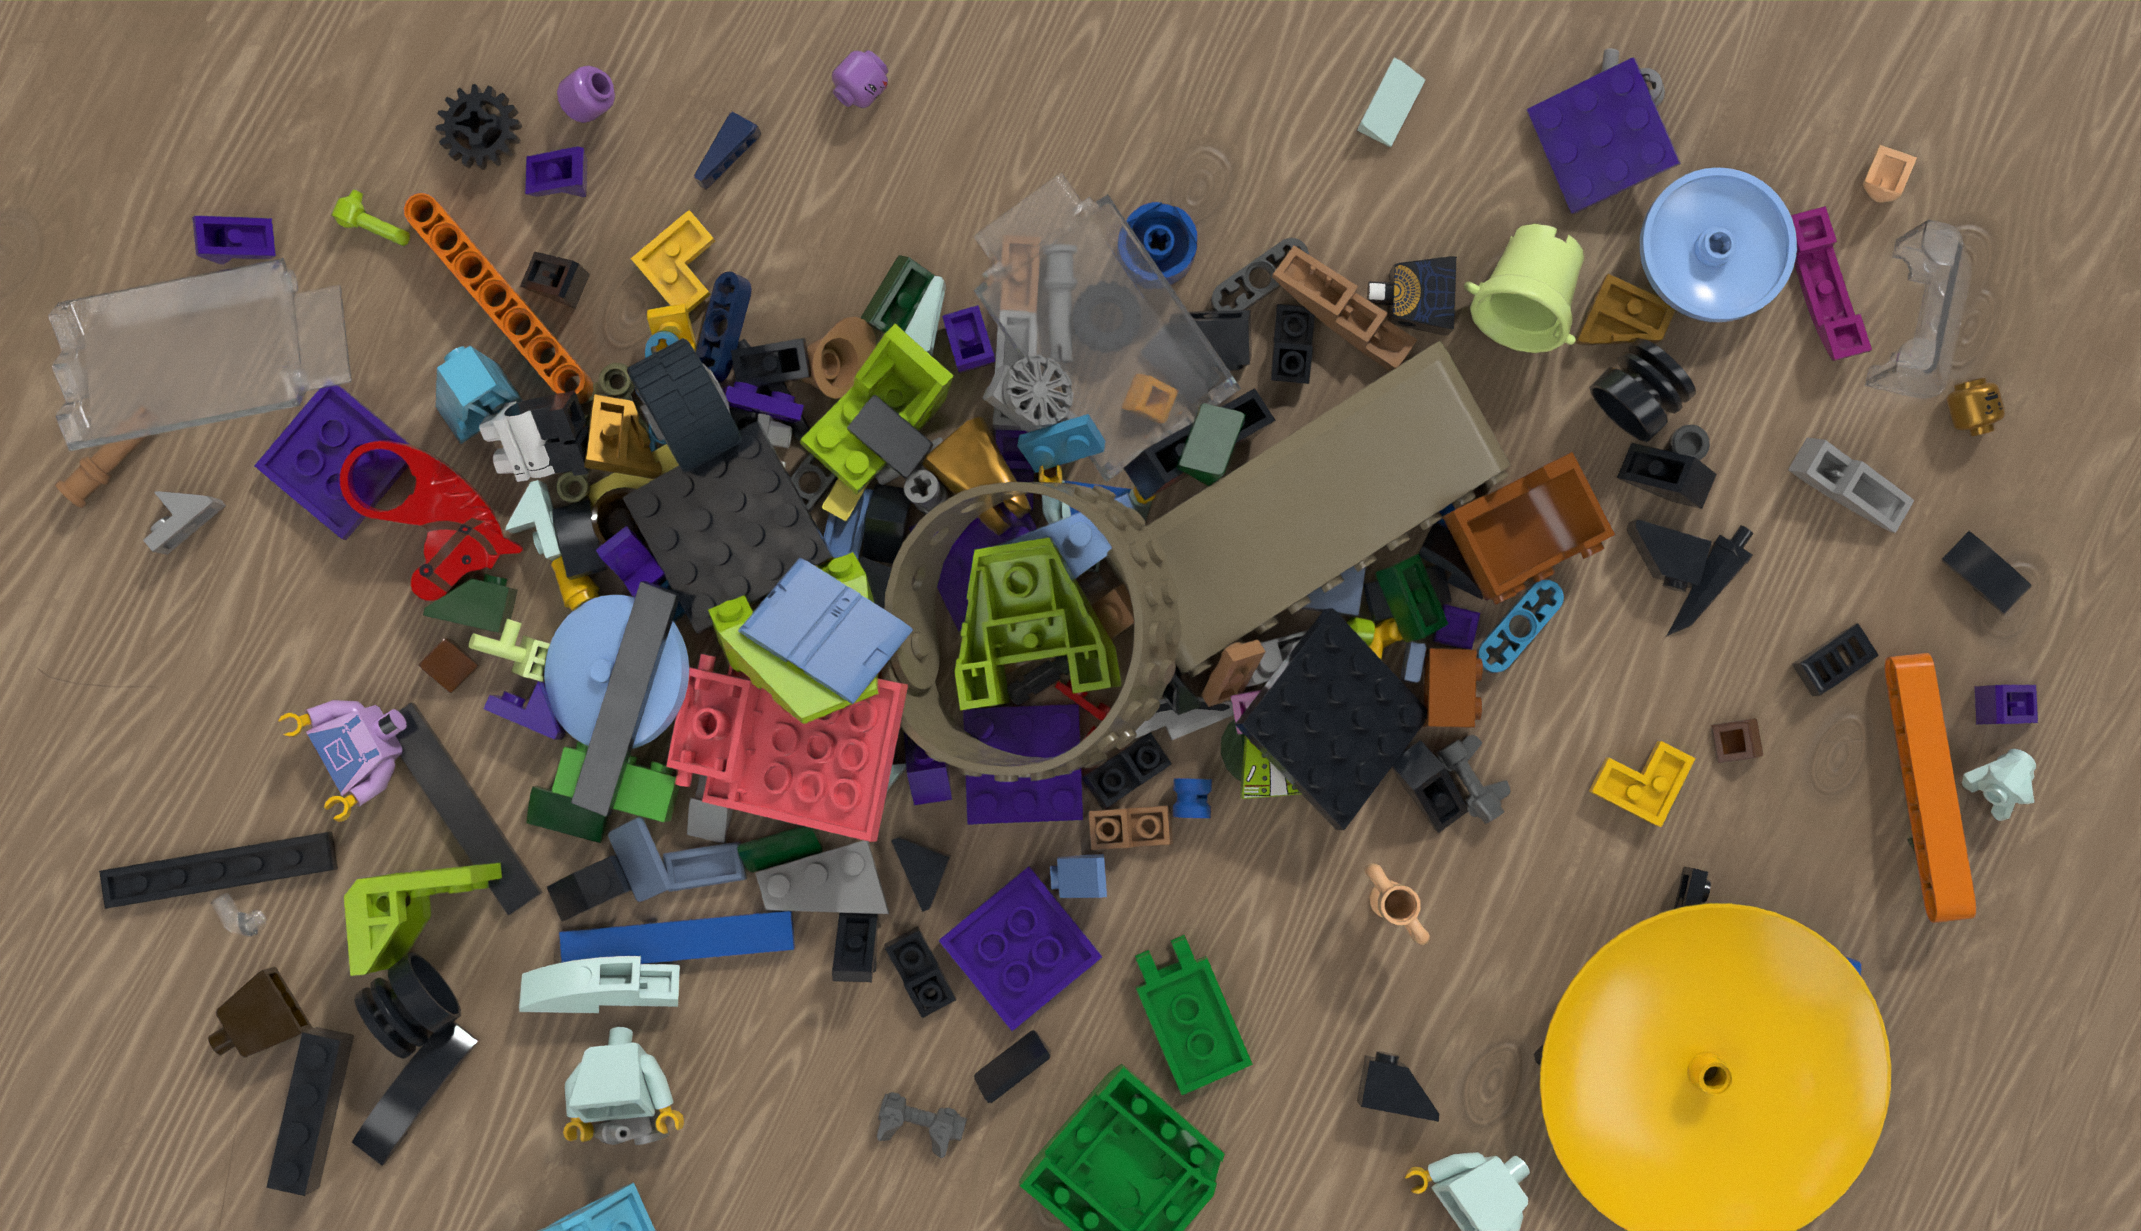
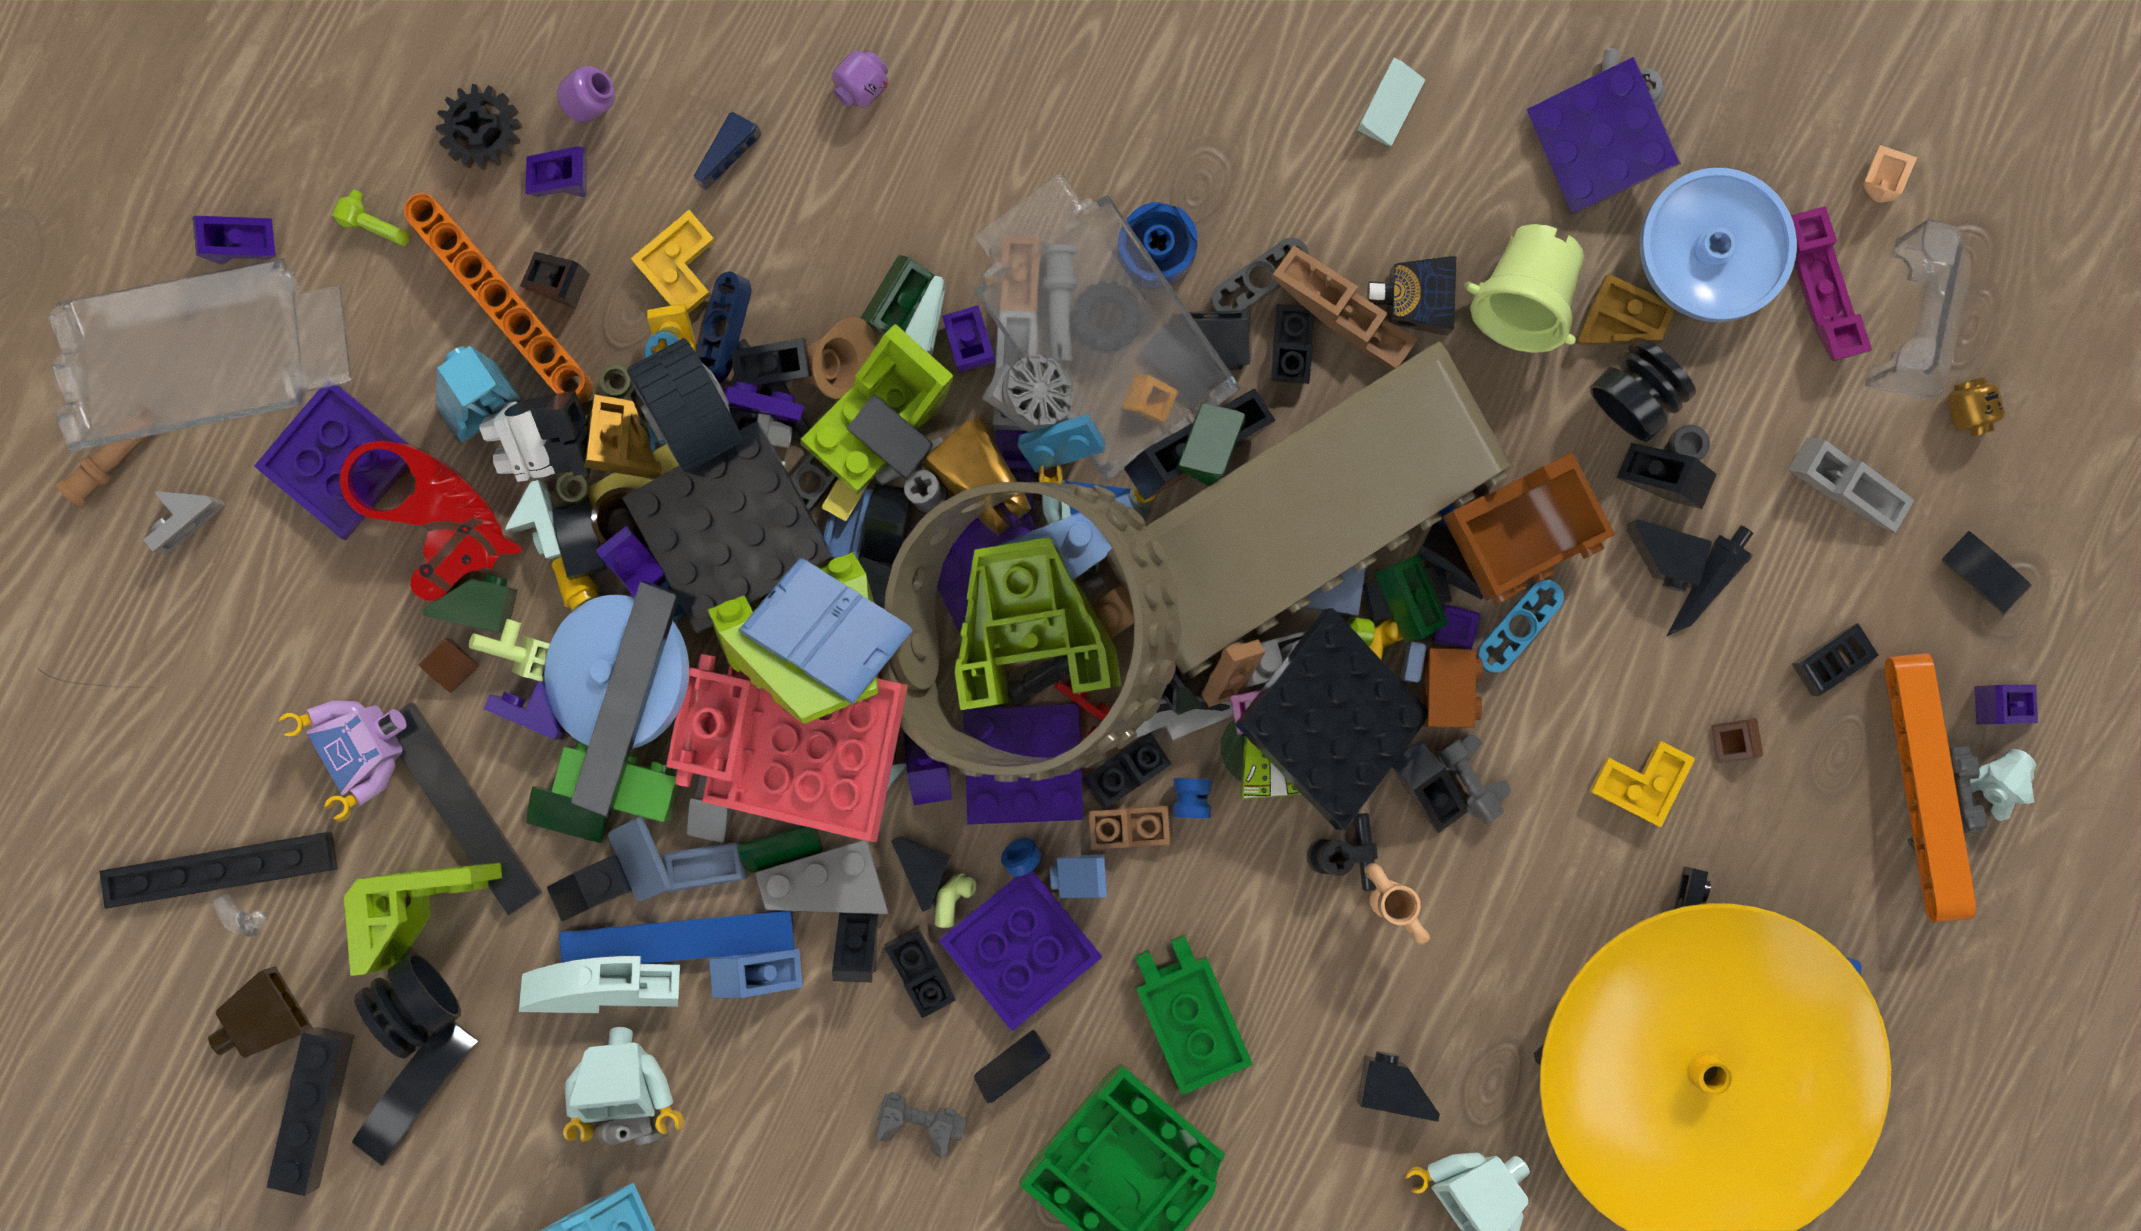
(755, 974): none -> medium blue slope
(947, 896): none -> yellowish green arm
(1021, 857): none -> blue tile
(1345, 854): none -> black piece
(1966, 767): none -> dark grey piece

